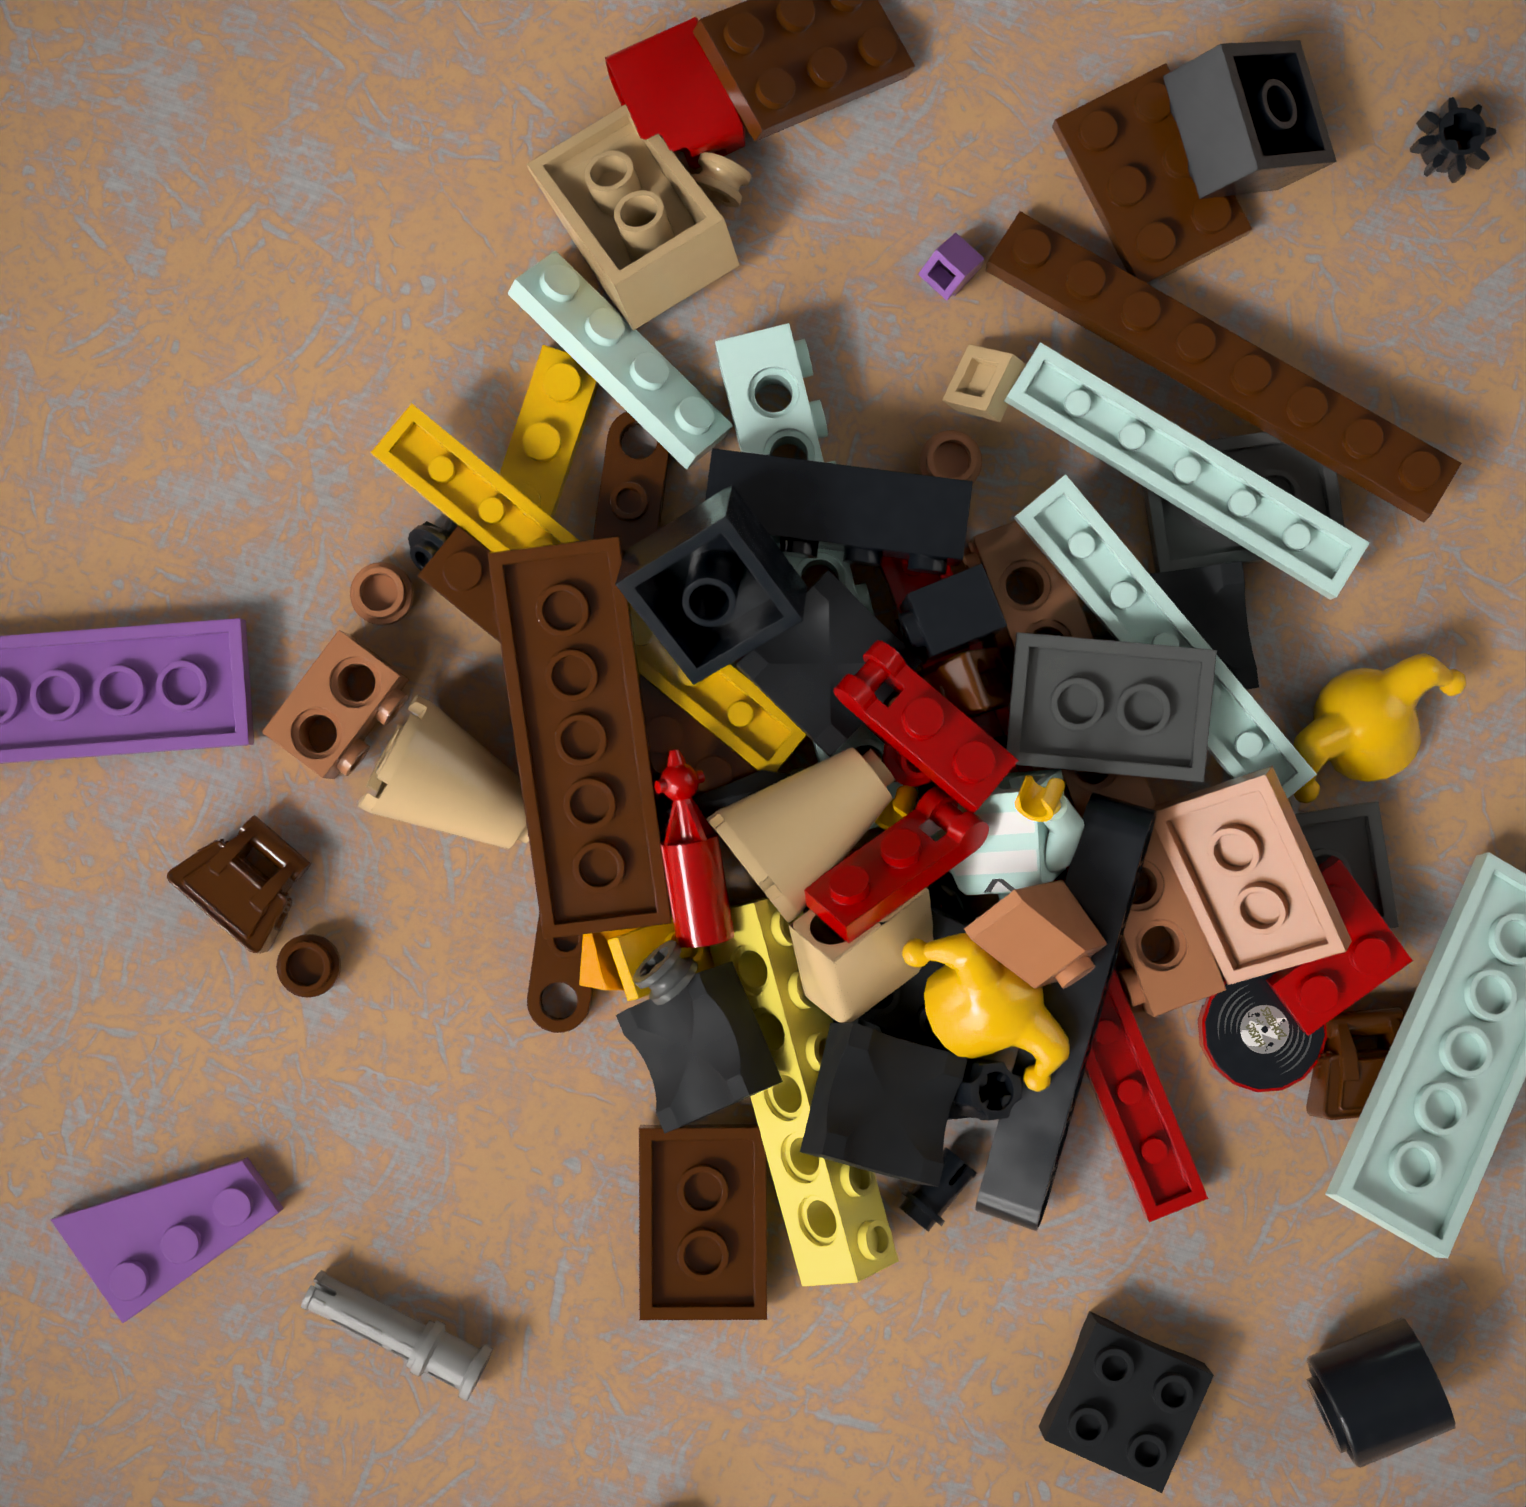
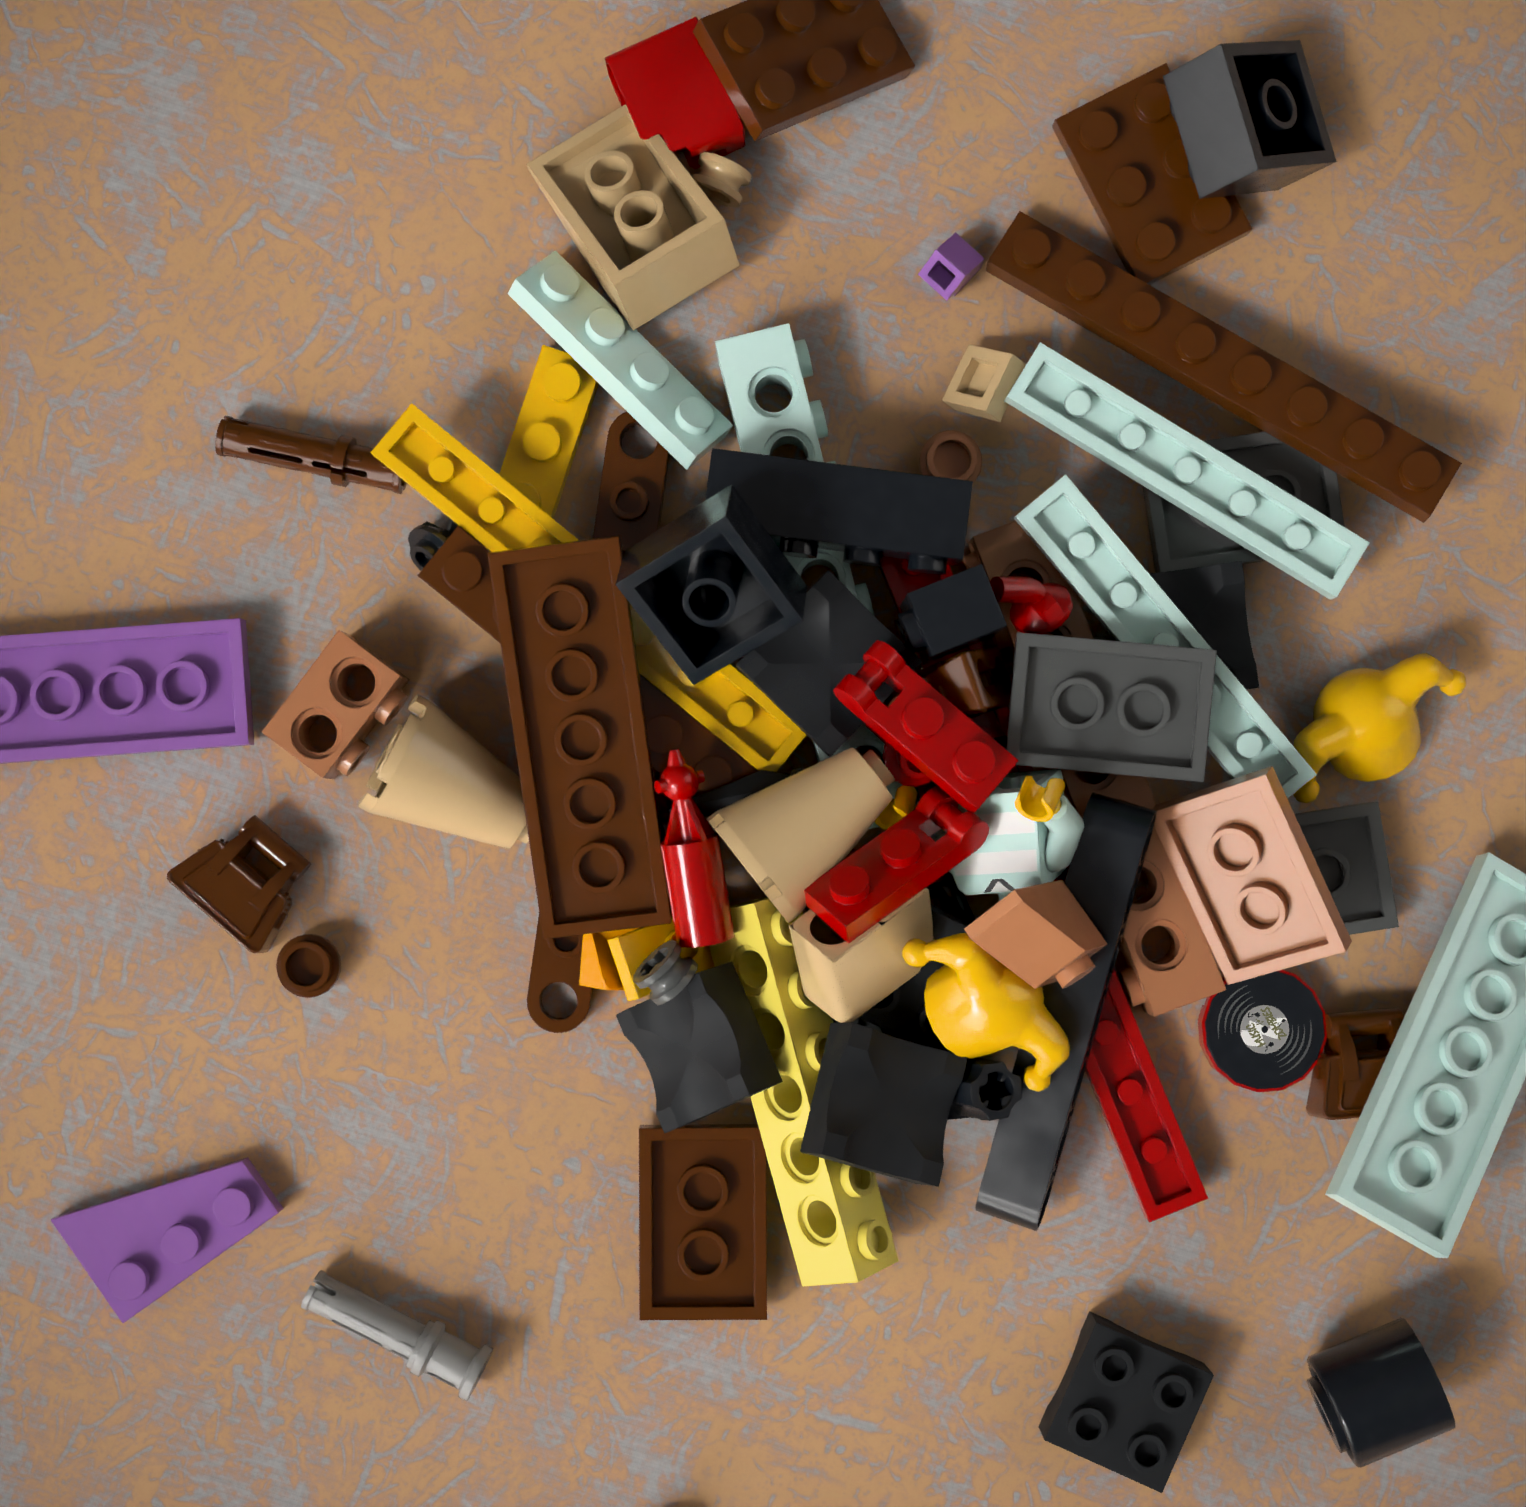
(337, 459): none -> reddish brown pin
(381, 593): nougat plate -> none
(928, 1203): black pin -> none
(1036, 605): none -> red plate
(1329, 985): red plate -> none
(1462, 126): black gear -> none

